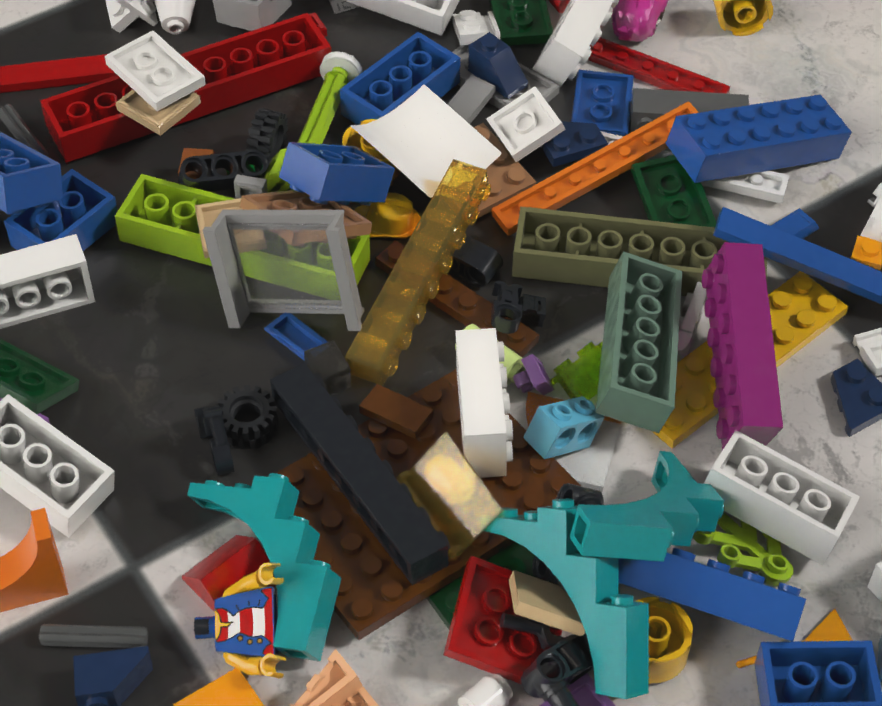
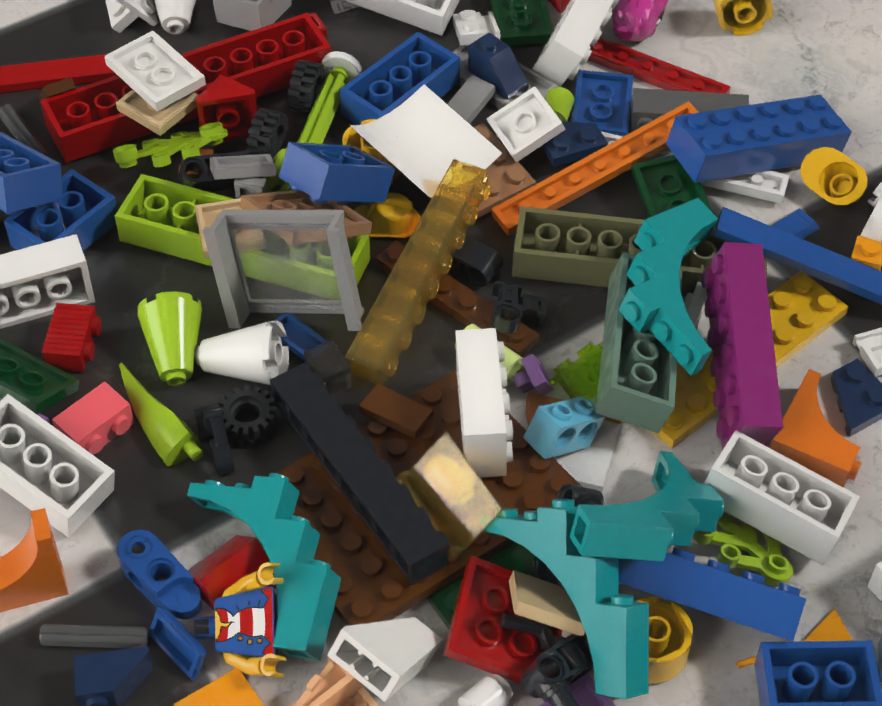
(57, 88): none -> reddish brown tile
(71, 337): none -> red brick
(95, 418): none -> coral brick
(162, 149): none -> lime plant
(165, 431): none -> lime piece
(171, 334): none -> lime cone
(176, 593): none -> blue piece
(177, 643): none -> blue tile
(230, 104): none -> red slope
(242, 166): none -> light grey tile
(246, 353): none -> white cone
(305, 85): none -> black tyre
(385, 653): none -> white slope
(560, 101): none -> lime brick
(656, 297): none -> teal arch
(812, 440): none -> orange arch
(833, 176): none -> yellow piece

